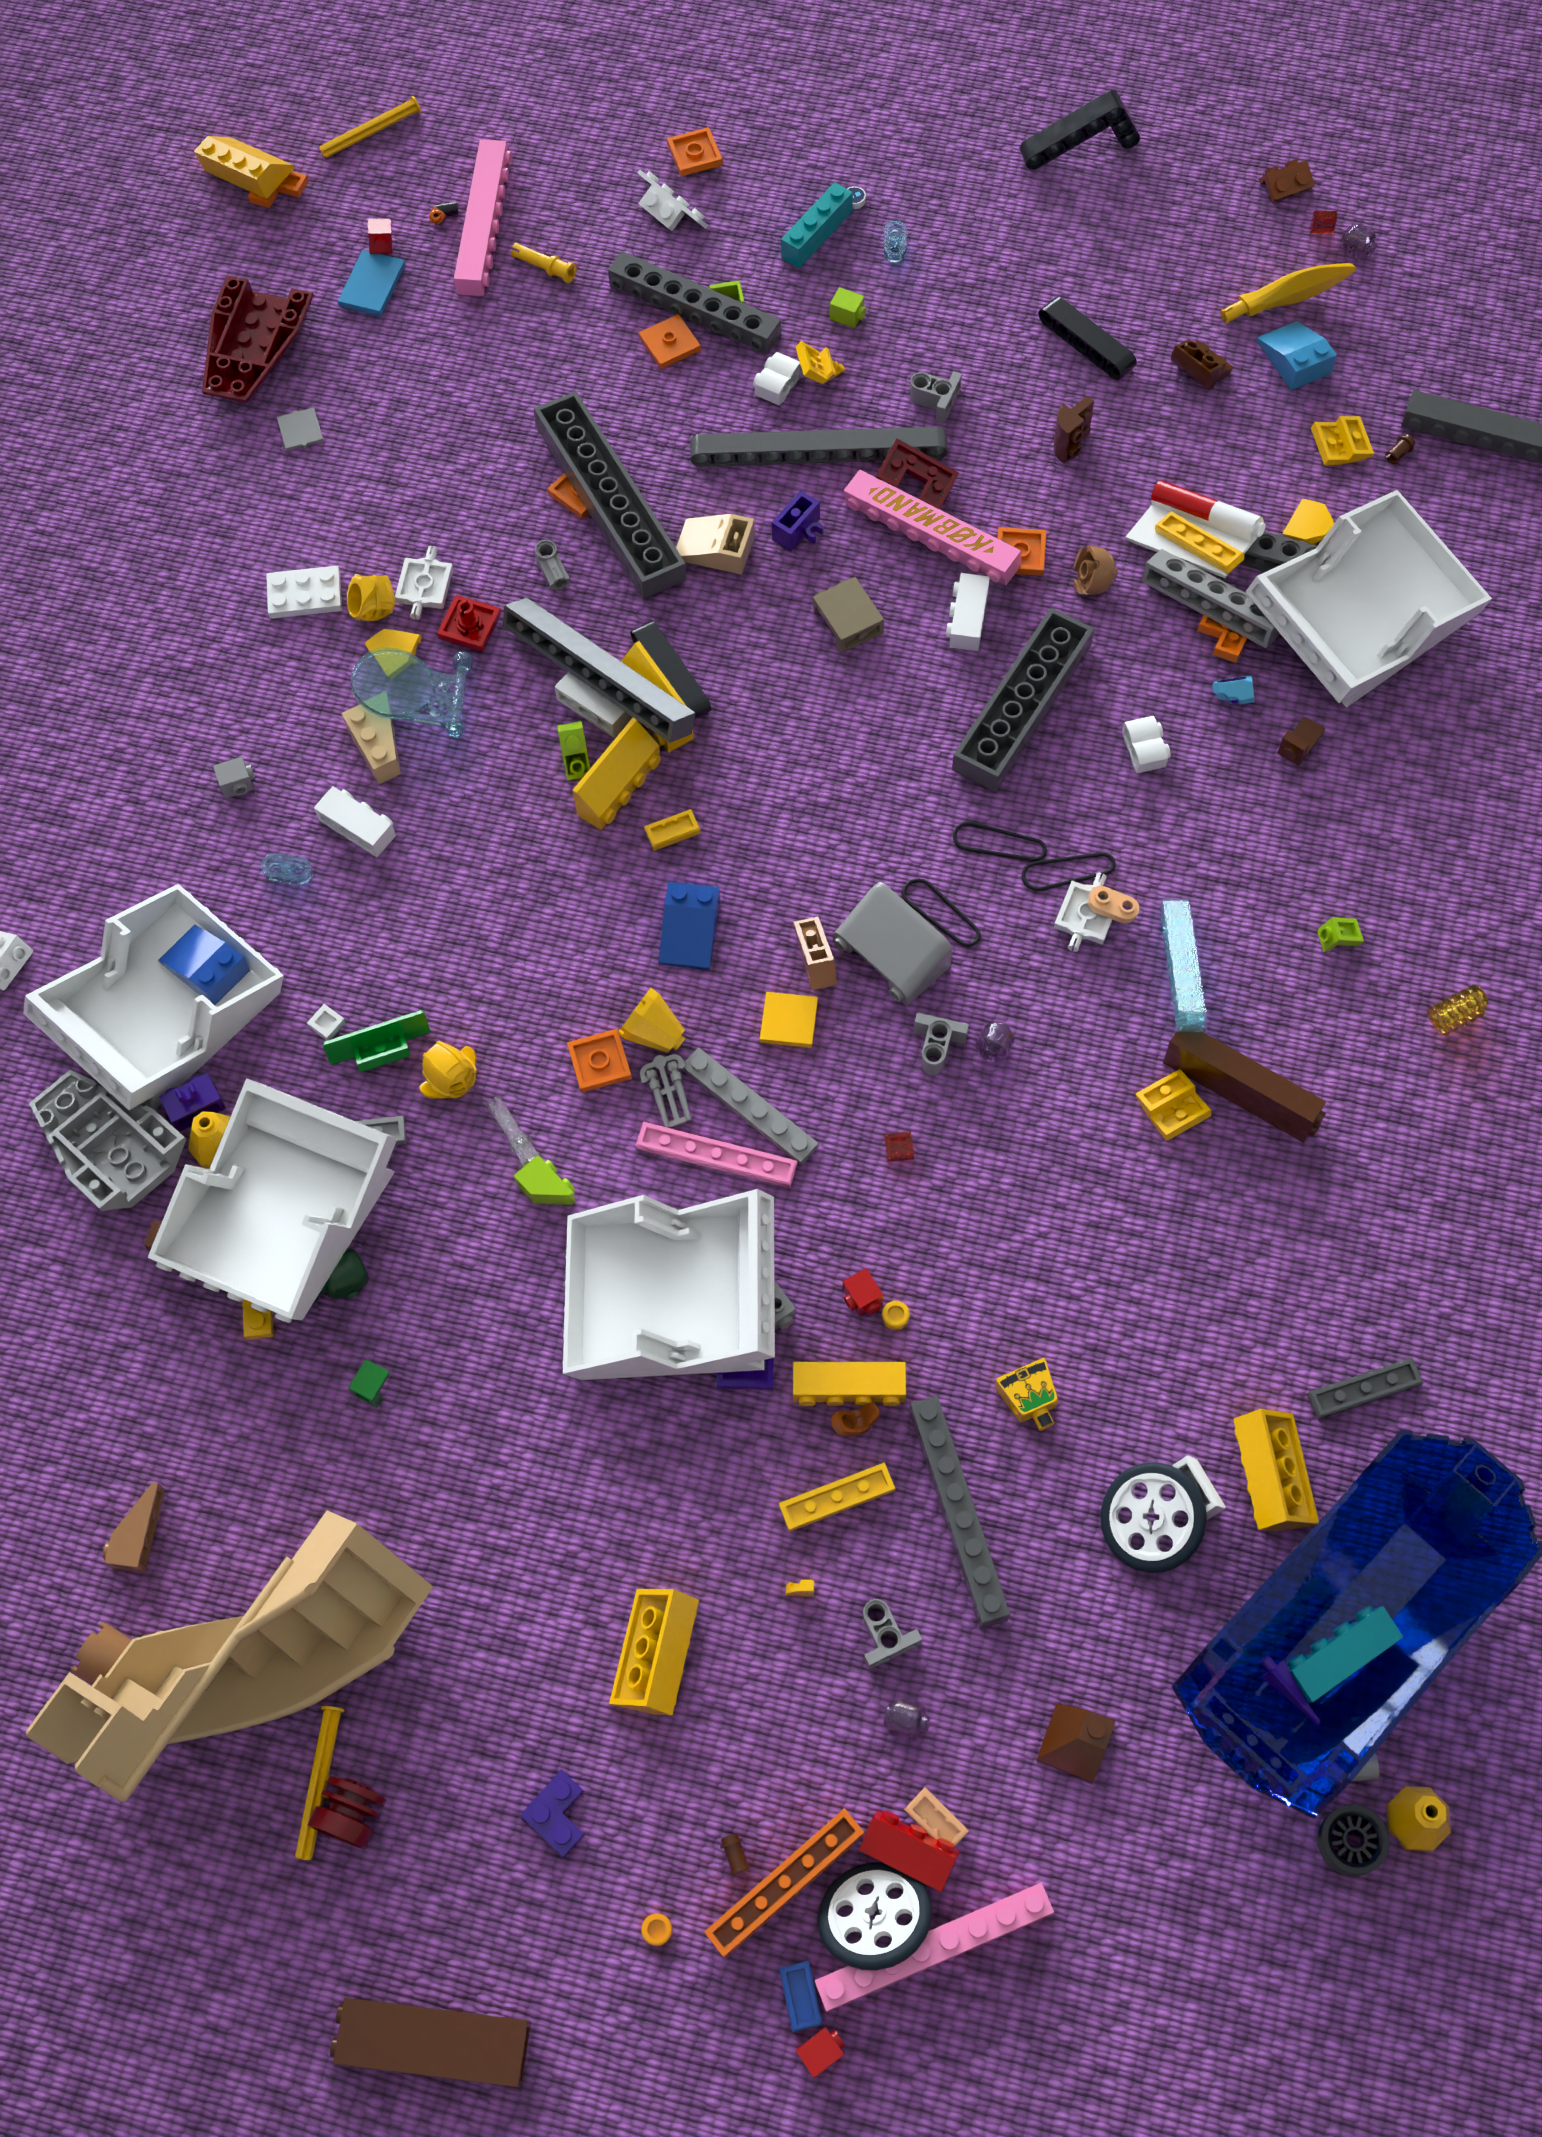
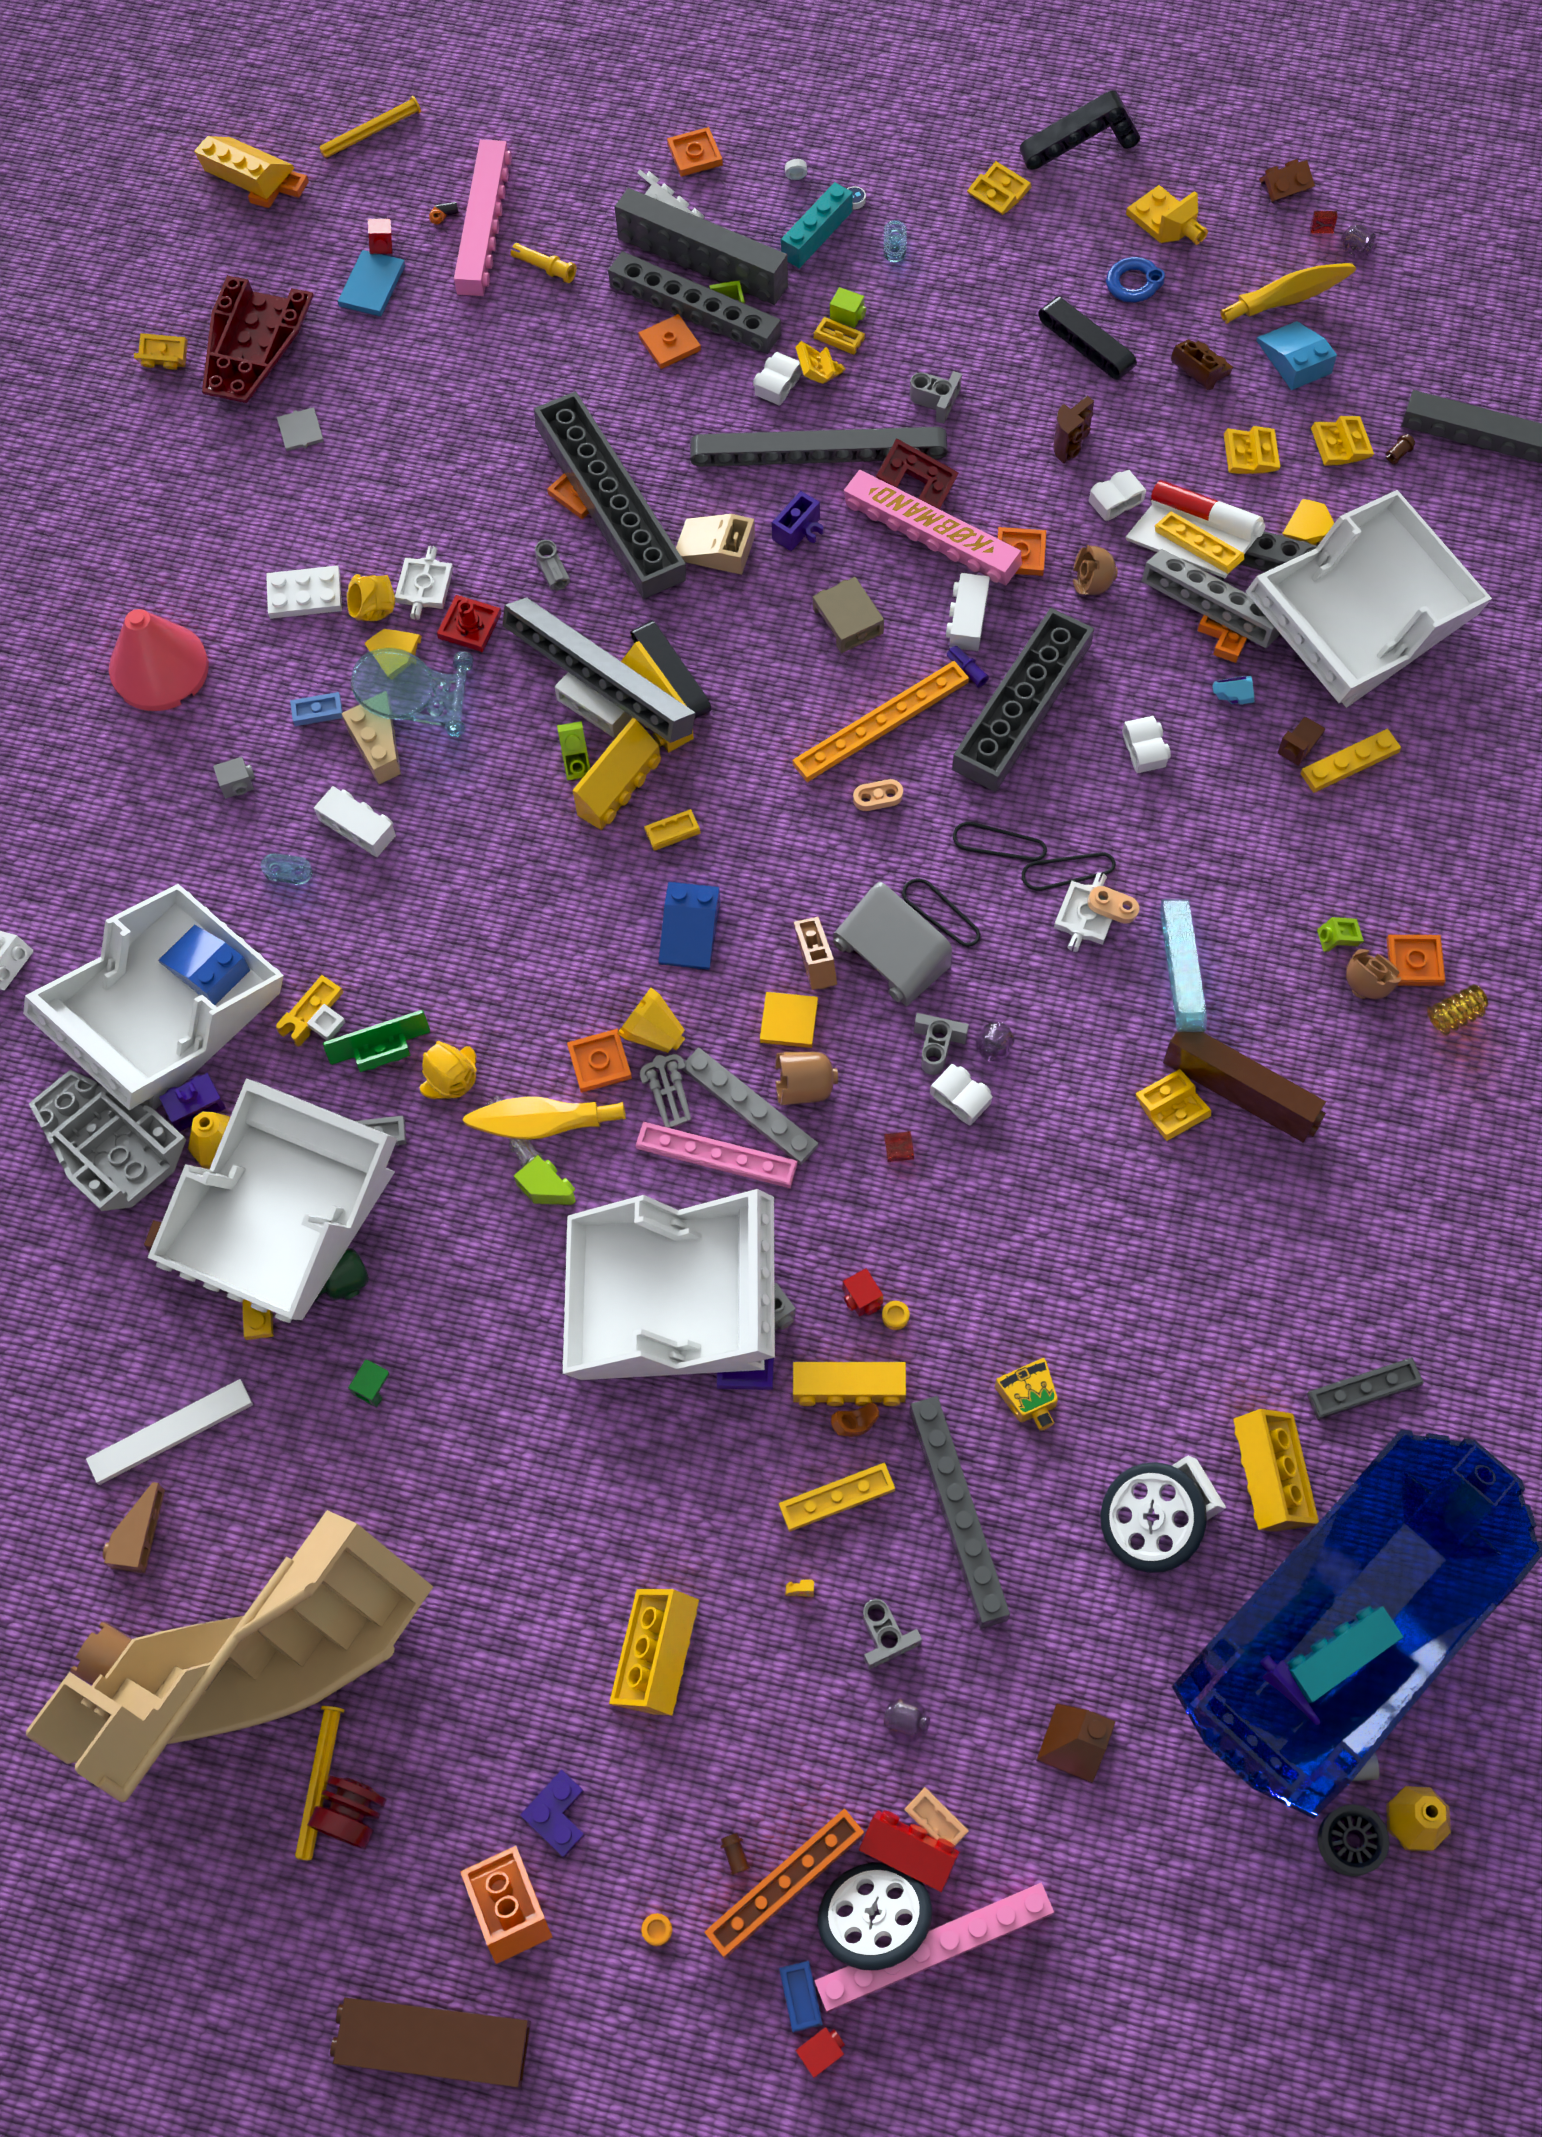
(156, 662): none -> coral cone
(162, 350): none -> yellow bracket
(169, 1432): none -> white tile
(316, 709): none -> medium blue plate
(320, 993): none -> yellow plate
(506, 1905): none -> orange slope
(539, 1117): none -> yellow animal
(701, 245): none -> dark grey brick
(796, 169): none -> white tile
(804, 1077): none -> medium nougat cylinder
(836, 337): none -> yellow tile
(877, 794): none -> light nougat plate
(880, 721): none -> light orange plate
(961, 1094): none -> white brick
(968, 665): none -> dark purple axle
(999, 188): none -> yellow slope
(1117, 495): none -> white brick
(1154, 279): none -> blue piece
(1167, 217): none -> yellow plate
(1251, 450): none -> yellow slope
(1350, 760): none -> yellow plate
(1371, 976): none -> medium nougat cylinder
(1417, 959): none -> orange plate

